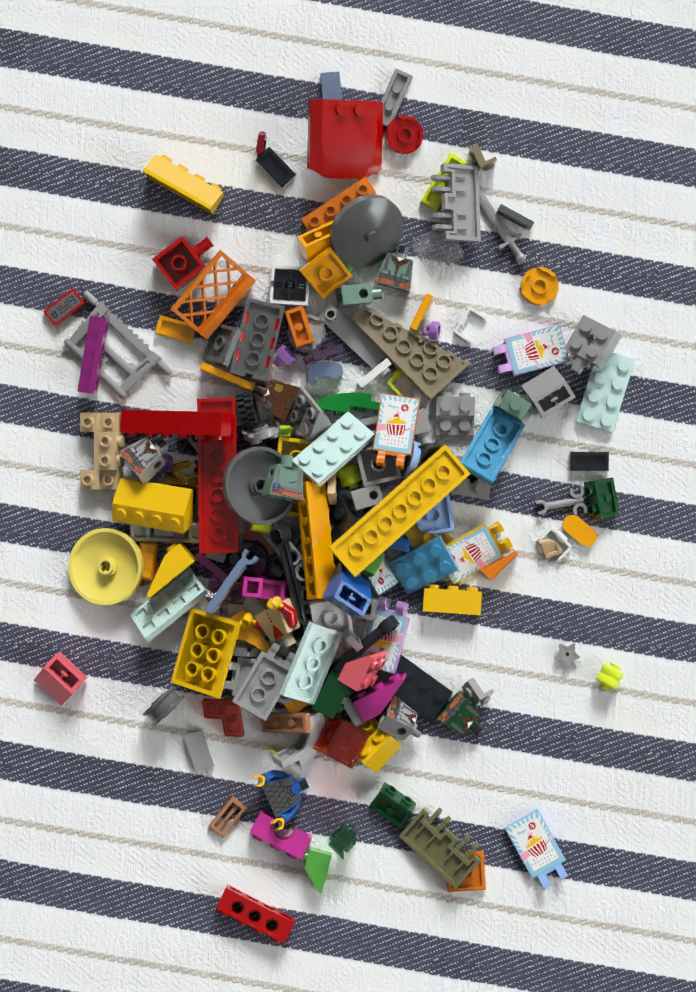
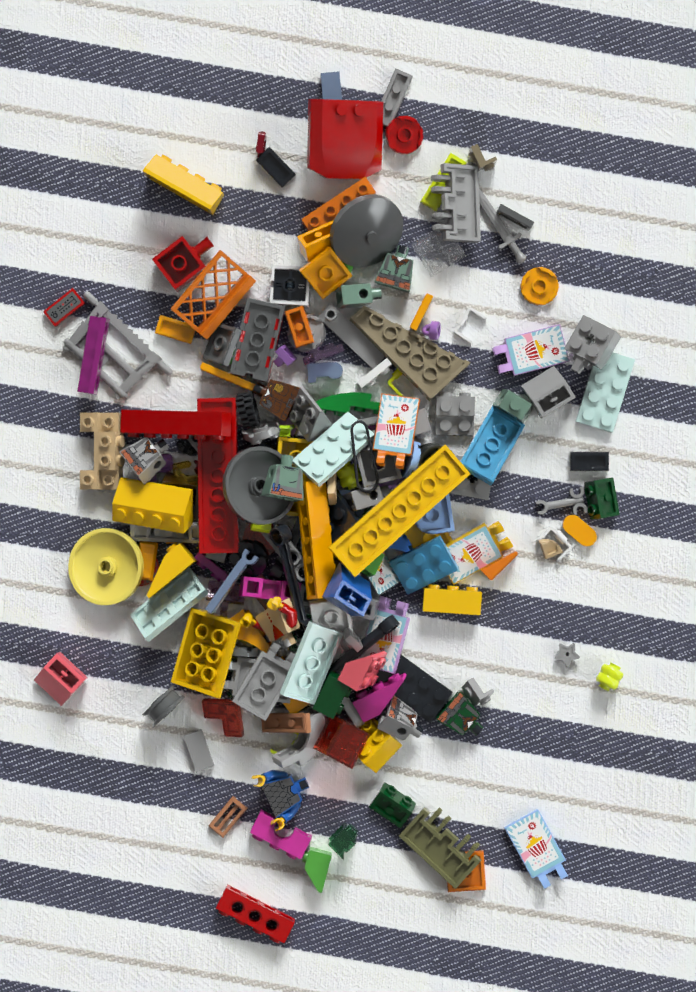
(372, 455): none -> black piece

